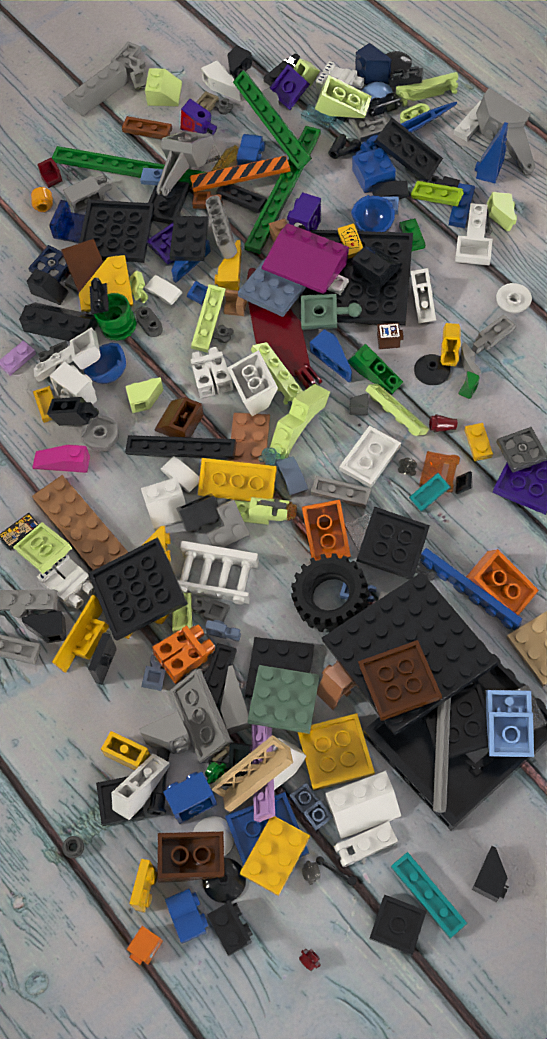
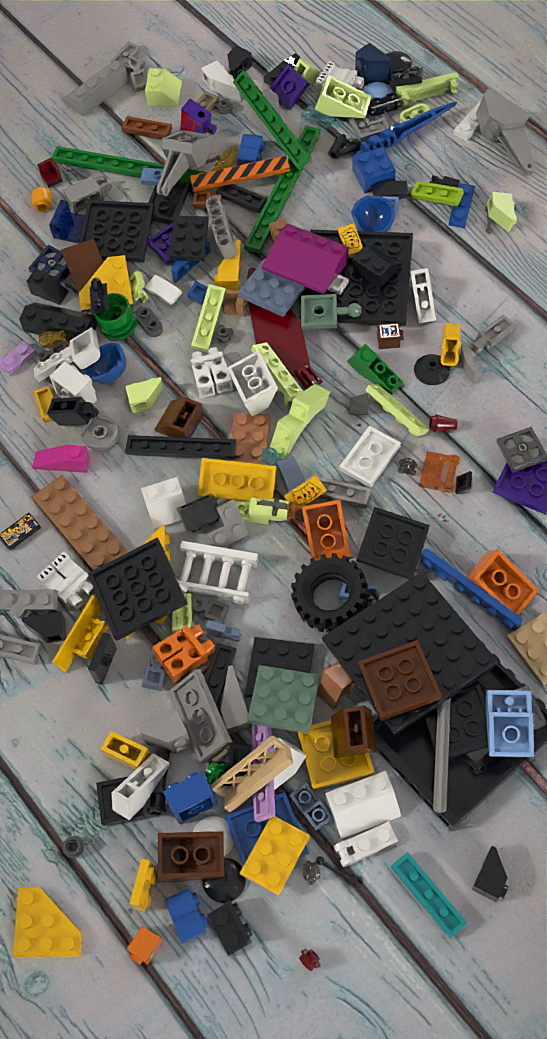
(42, 548): yellowish green plate -> none
(43, 928): none -> yellow plate
(51, 338): none -> clear yellow cone
(187, 478): white slope -> none
(306, 212): dark purple brick -> none
(306, 492): none -> yellow tile
(329, 351): blue slope -> none
(353, 731): none -> reddish brown slope
(398, 925): black plate -> none
(408, 150): black plate -> none
(411, 226): green plate -> none
(429, 492): teal plate -> none
(470, 385): green slope -> none
(474, 247): white plate -> none
(478, 441): yellow plate -> none
(493, 157): blue wedge -> none
(513, 292): white dish -> none

